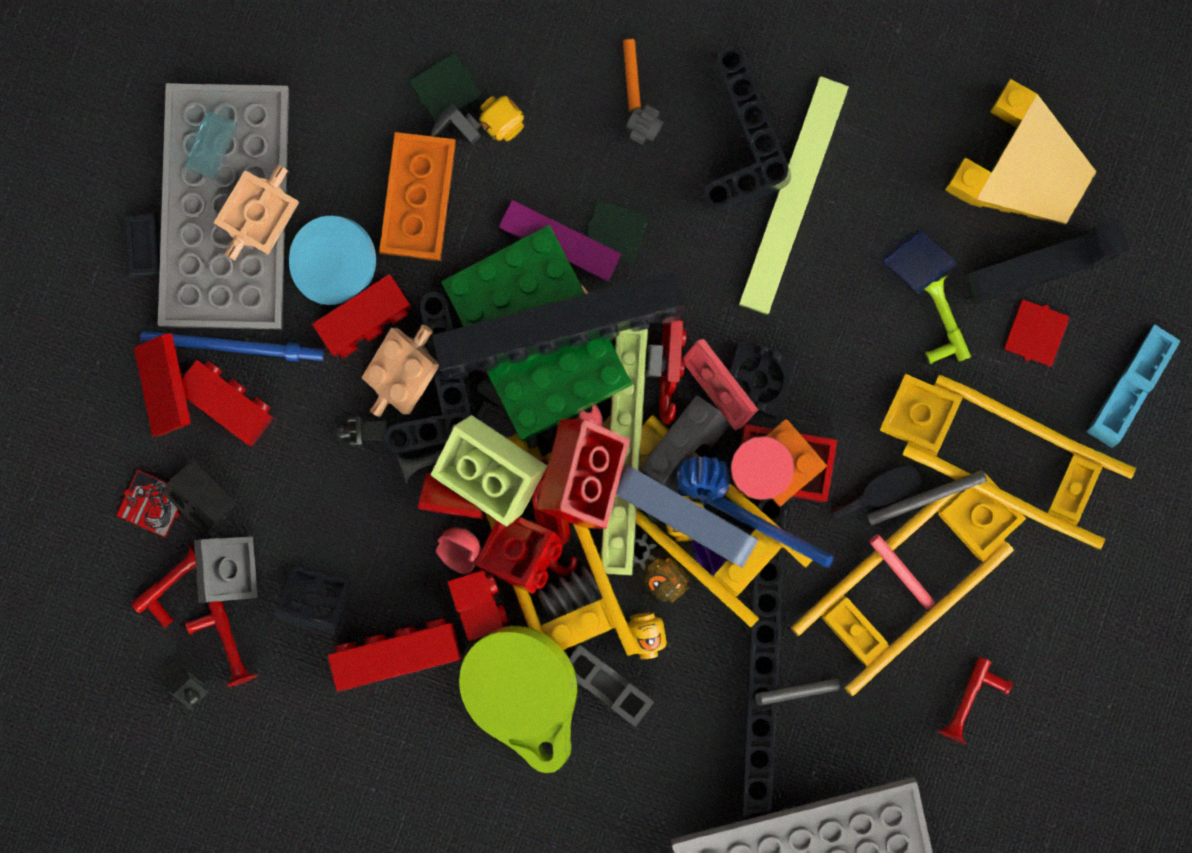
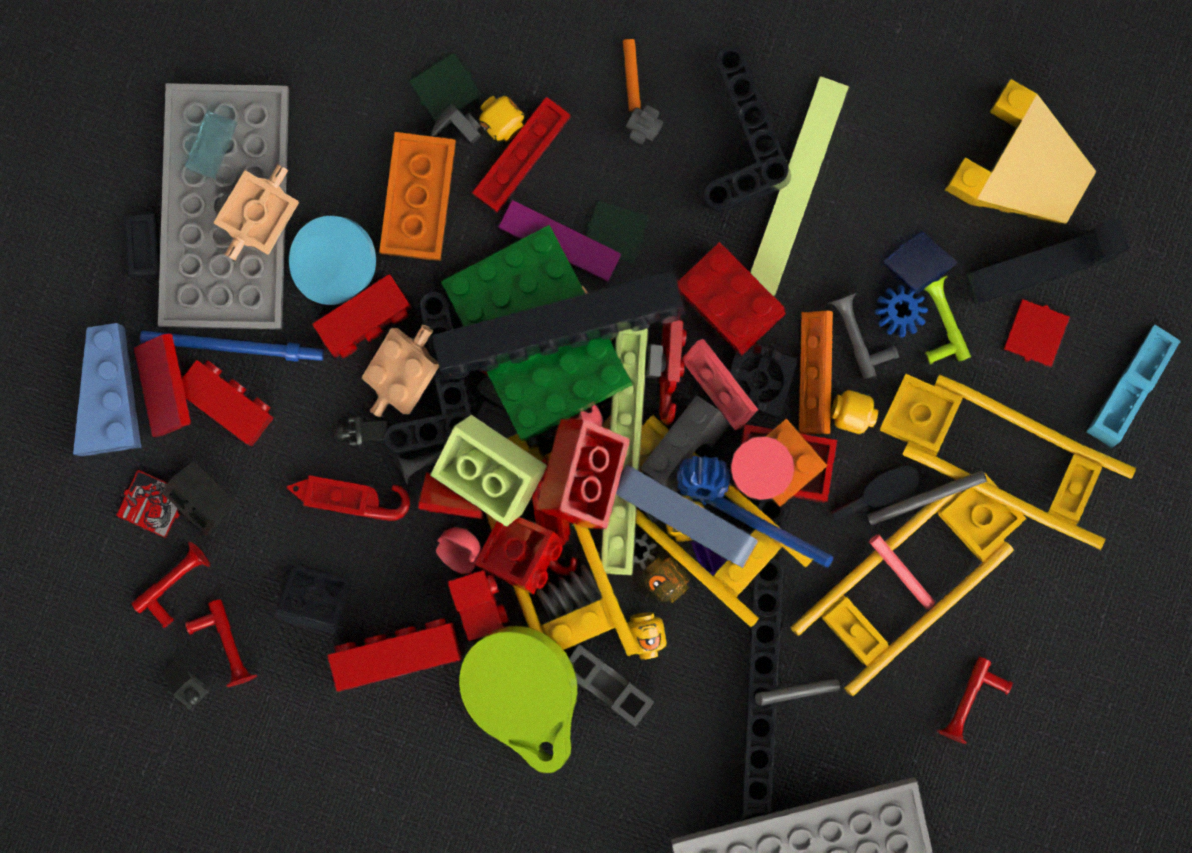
(106, 397): none -> medium blue wedge
(225, 569): dark grey plate -> none
(348, 498): none -> red plate
(521, 154): none -> red plate
(730, 299): none -> red brick
(815, 372): none -> orange tile
(853, 412): none -> yellow head
(864, 360): none -> dark grey piece
(911, 309): none -> blue gear

